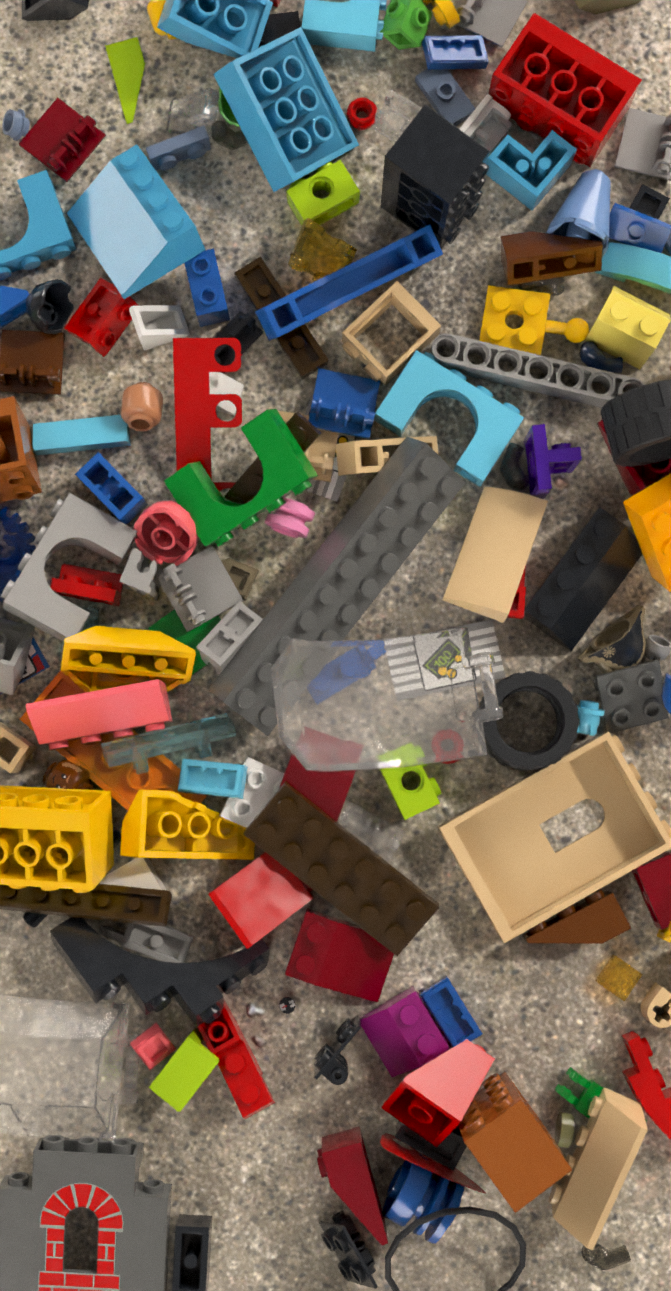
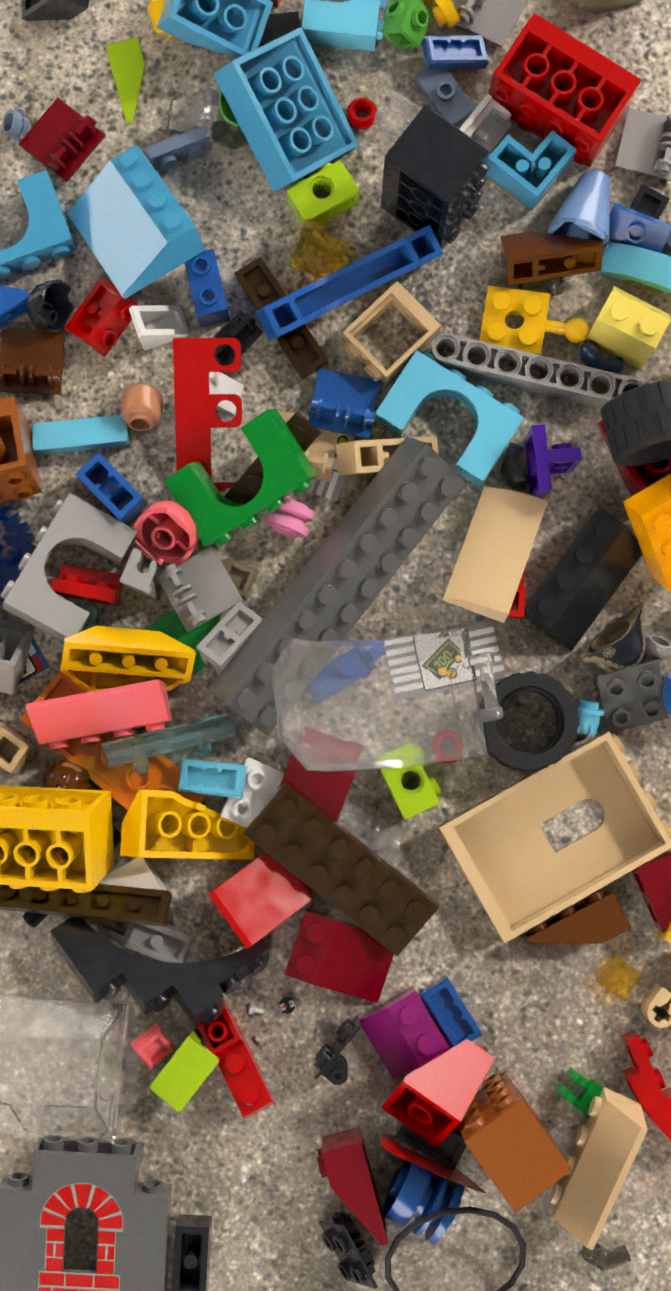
(564, 1129): olive tile -> none

